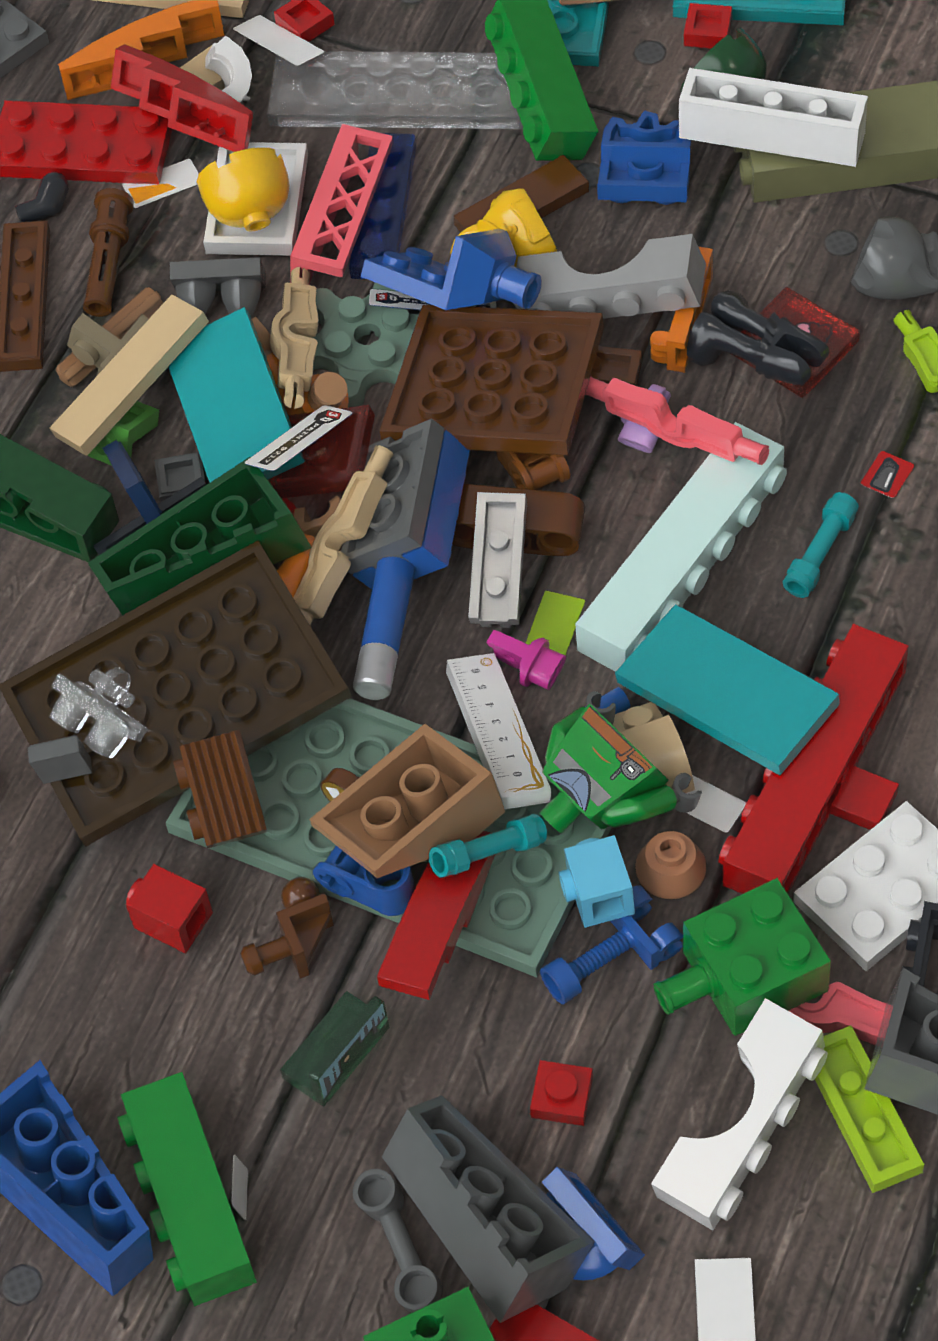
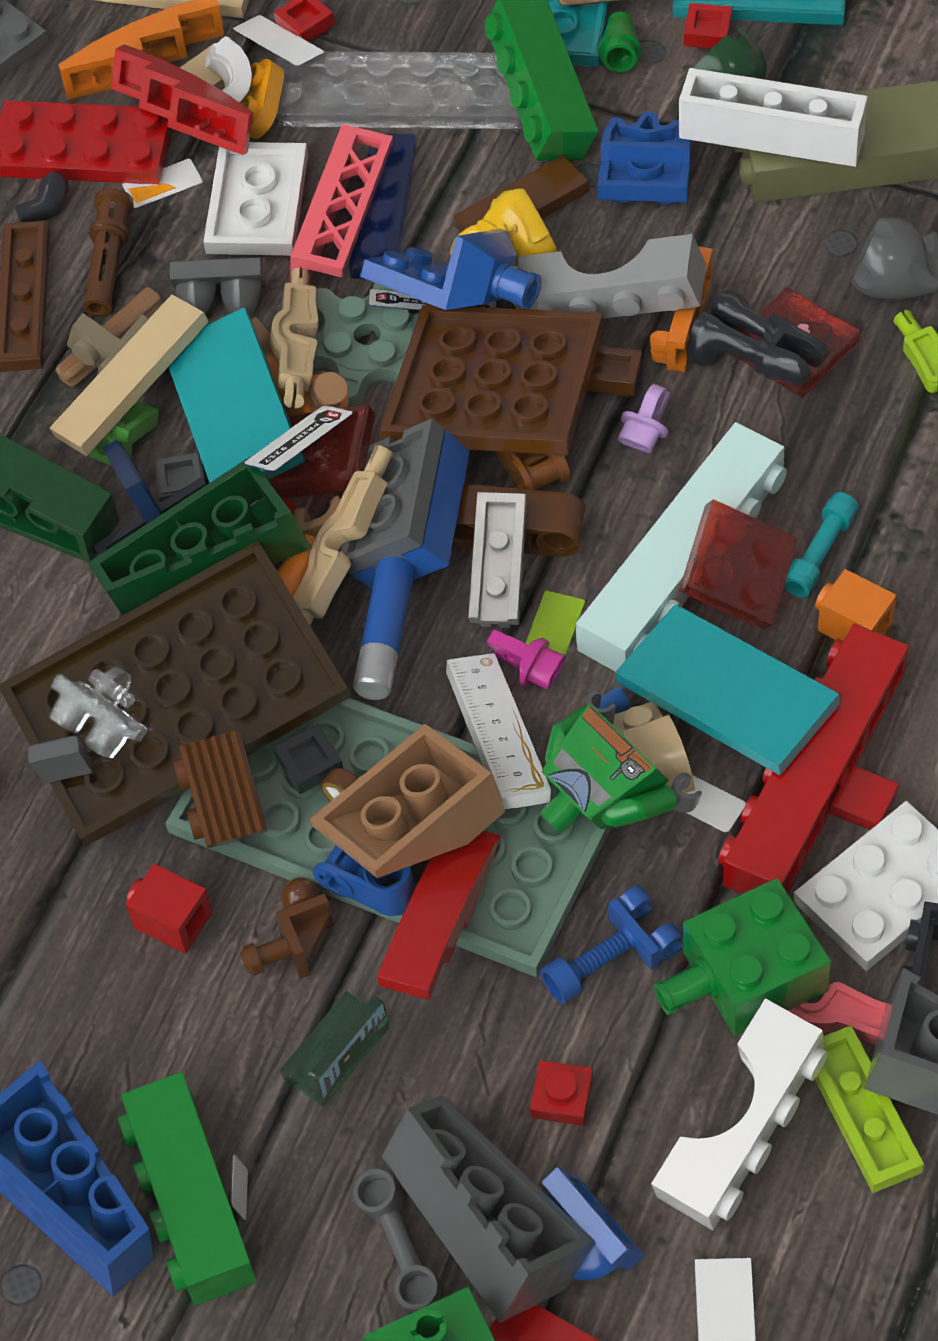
(246, 189): yellow cylinder -> none
(264, 95): none -> light orange plate
(307, 758): none -> black plate
(457, 855): teal bar -> none
(597, 881): medium azure brick -> none
(619, 44): none -> green cone
(670, 866): nougat cone -> none
(688, 430): coral piece -> none
(738, 564): none -> clear red plate
(854, 602): none -> orange brick
(887, 474): sticker -> none

